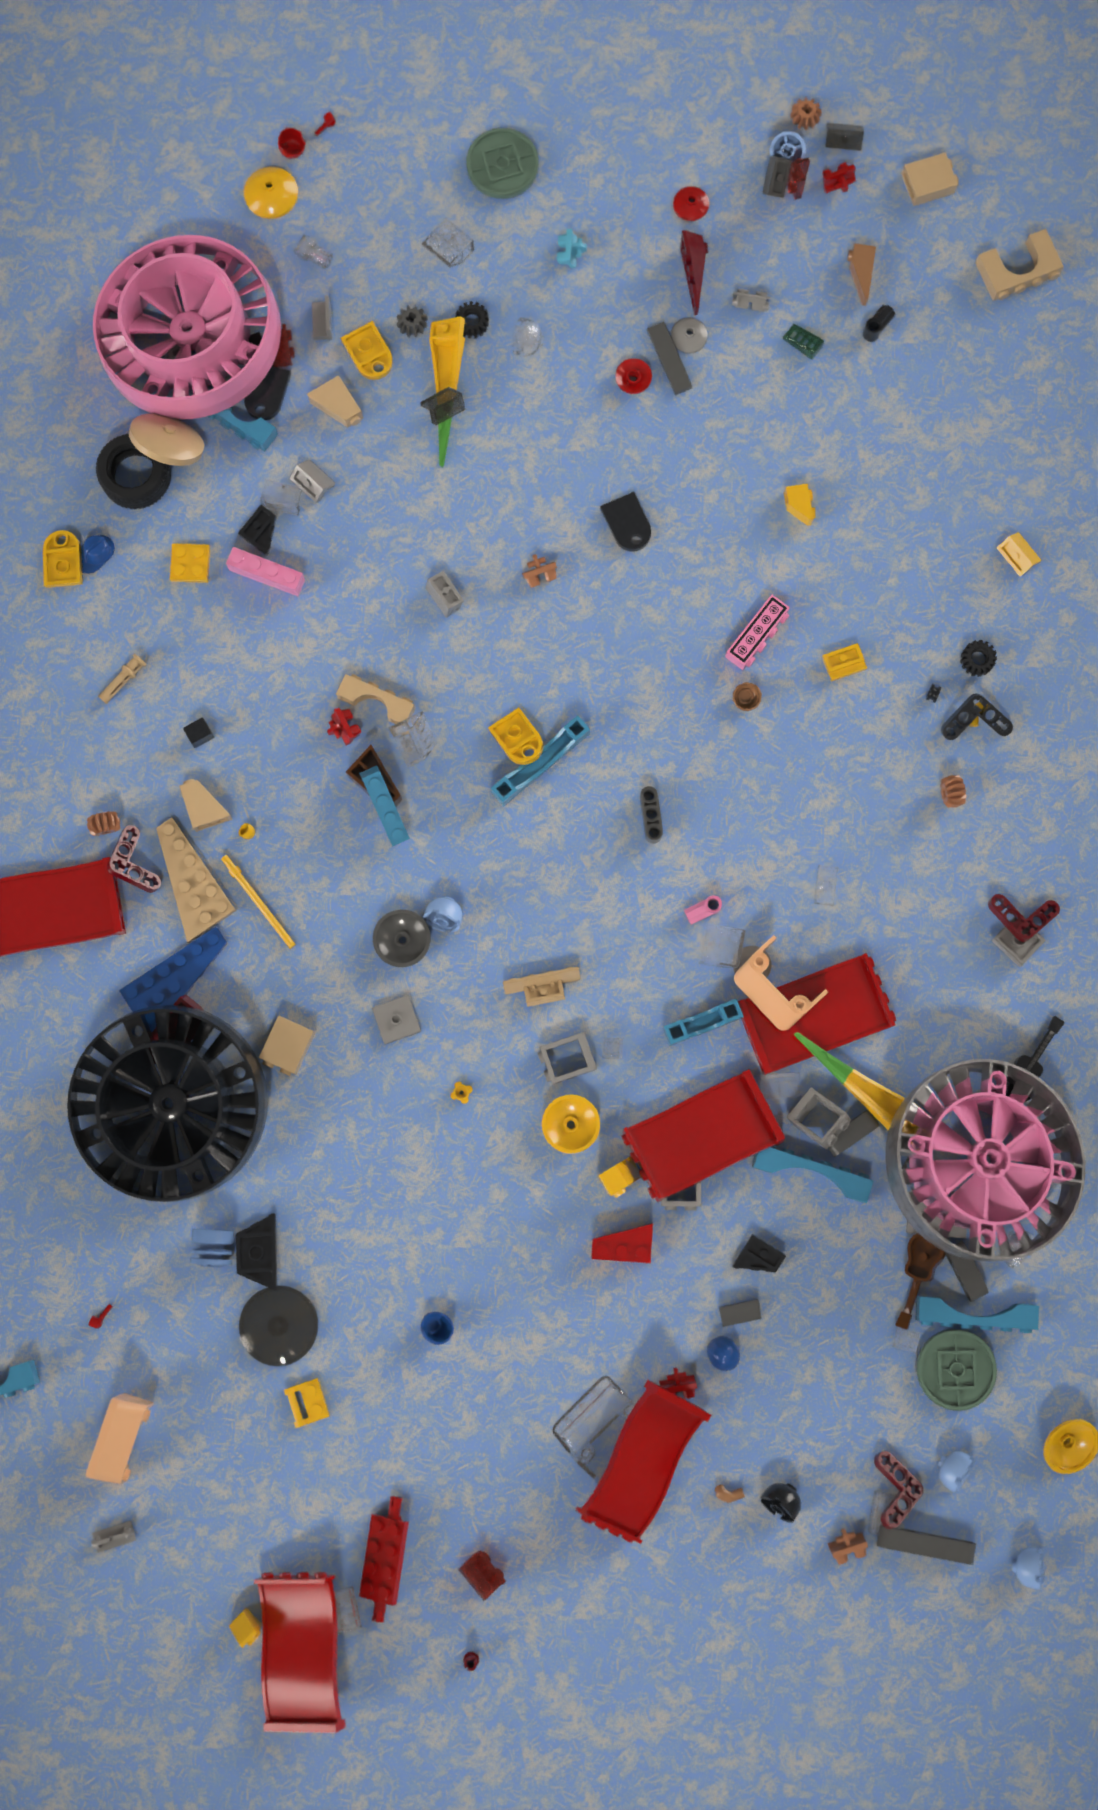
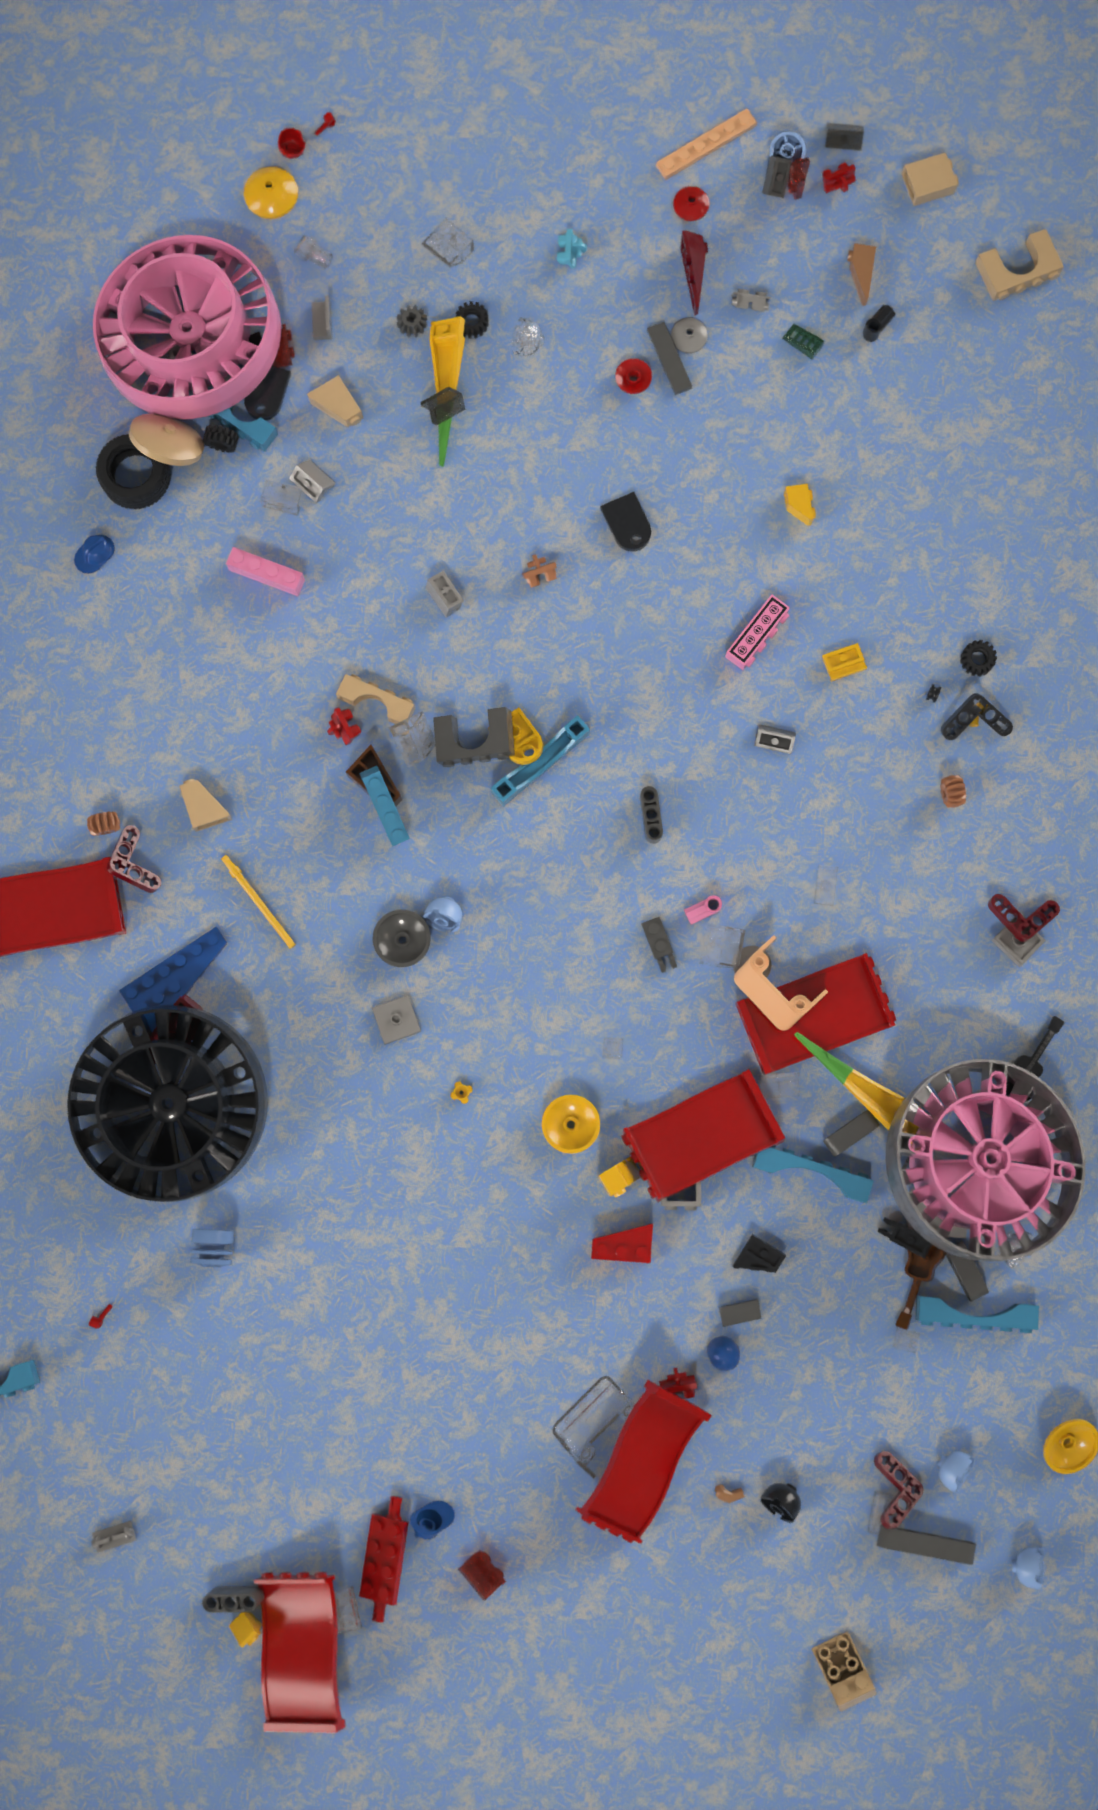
(62, 562): yellow tile -> none
(117, 1438): light nougat windscreen -> none
(128, 671): tan pin -> none
(190, 563): yellow plate -> none
(195, 889): tan wing -> none
(198, 732): black panel -> none
(220, 438): none -> black tyre
(226, 1604): none -> dark grey beam
(246, 831): yellow hinge -> none
(258, 1252): black wing -> none
(259, 529): black wing -> none
(278, 1326): clear smoke dish -> none
(286, 1046): tan brick -> none
(313, 1401): yellow plate -> none
(368, 350): yellow tile -> none
(432, 1519): none -> blue piece
(437, 1328): blue hair -> none
(470, 1656): dark red pin -> none
(497, 745): none -> dark grey arch
(502, 163): sand green plate -> none
(542, 987): tan bracket -> none
(549, 1074): light grey window -> none
(658, 942): none -> dark grey hinge
(703, 1022): dark azure arch -> none
(706, 144): none -> light nougat plate
(747, 696): medium nougat hair -> none
(775, 739): none -> dark grey slope
(805, 1106): light grey window -> none
(806, 113): nougat gear -> none
(844, 1671): none -> tan slope
(847, 1544): nougat hips -> none
(907, 1238): none -> black hinge
(956, 1369): sand green plate -> none
(1018, 553): yellow panel -> none

